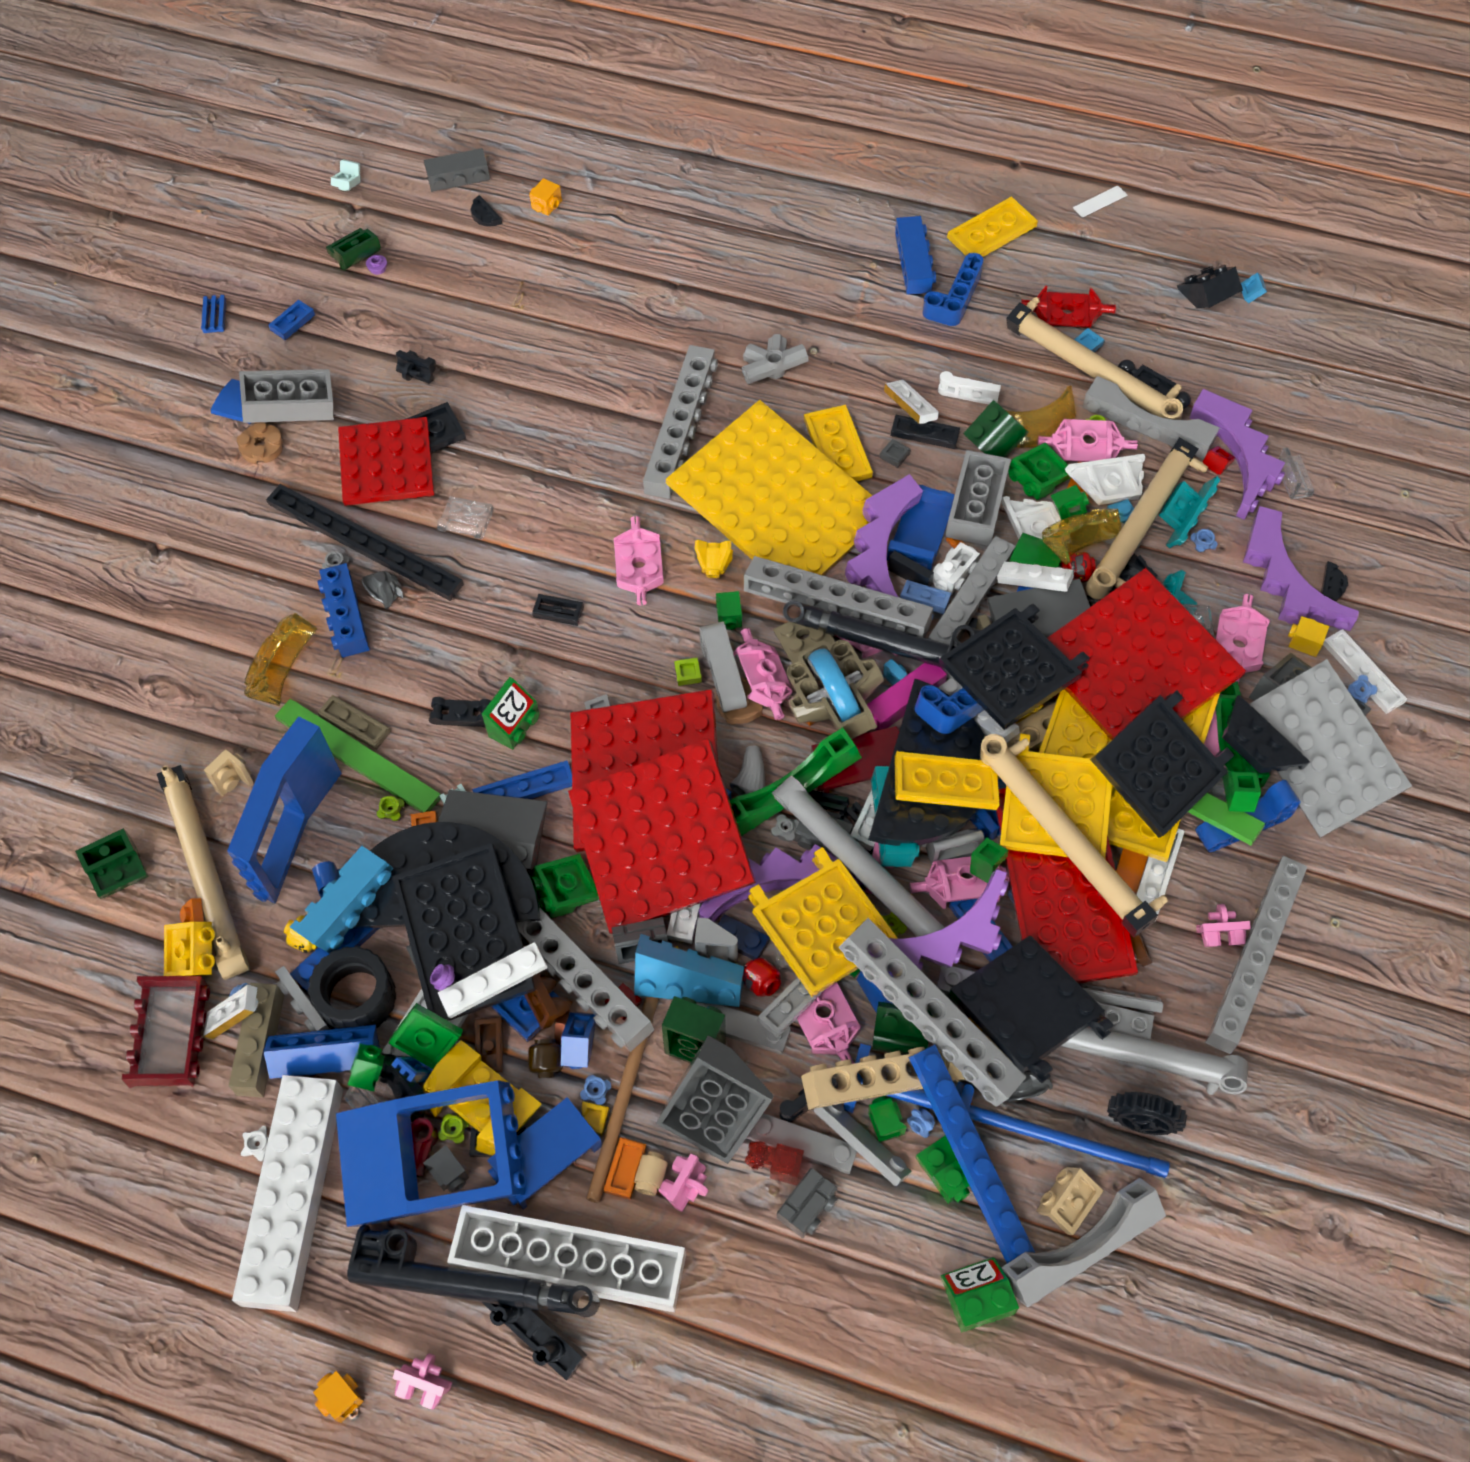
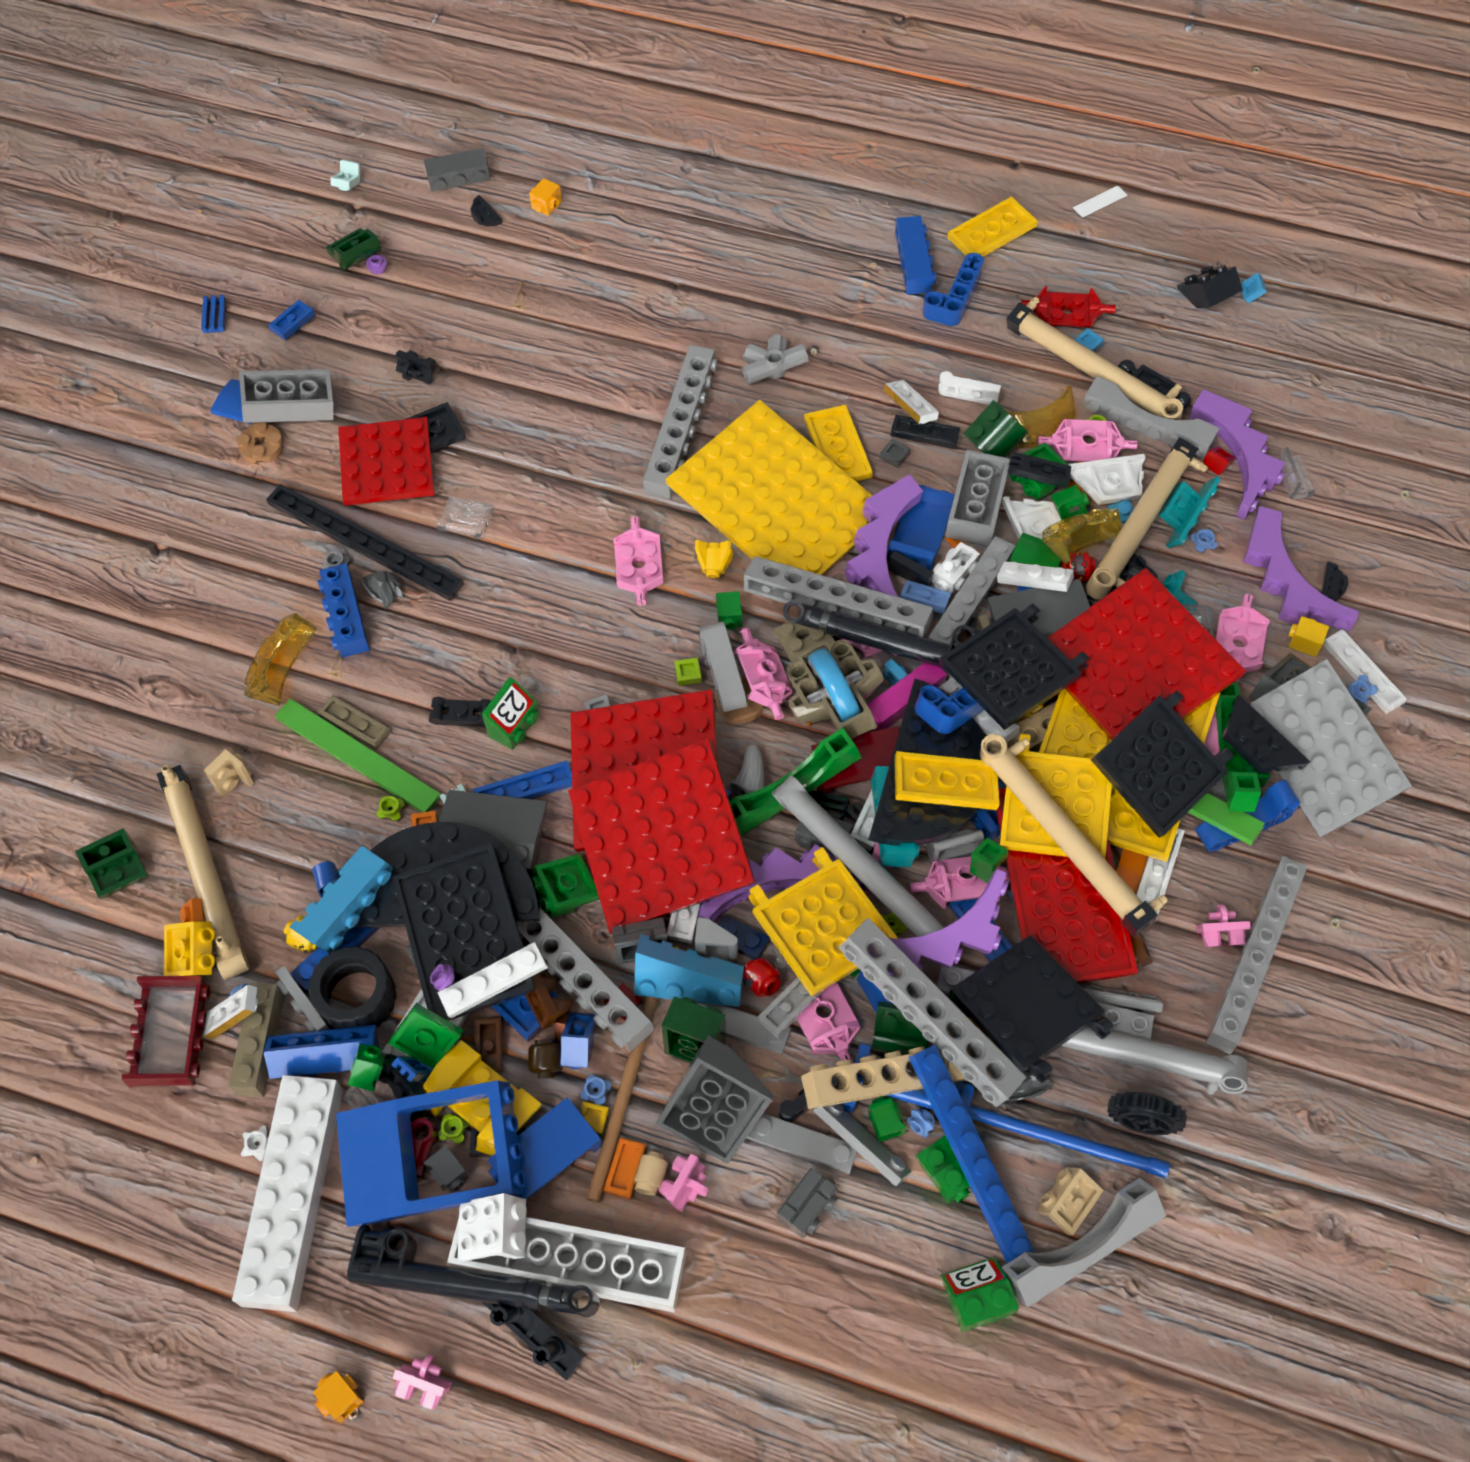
(300, 773): blue window -> none
(492, 1228): none -> white bracket
(557, 613): black tile -> none
(782, 1161): clear red brick -> none
(785, 835): light grey plate -> none
(1039, 470): none -> black hinge

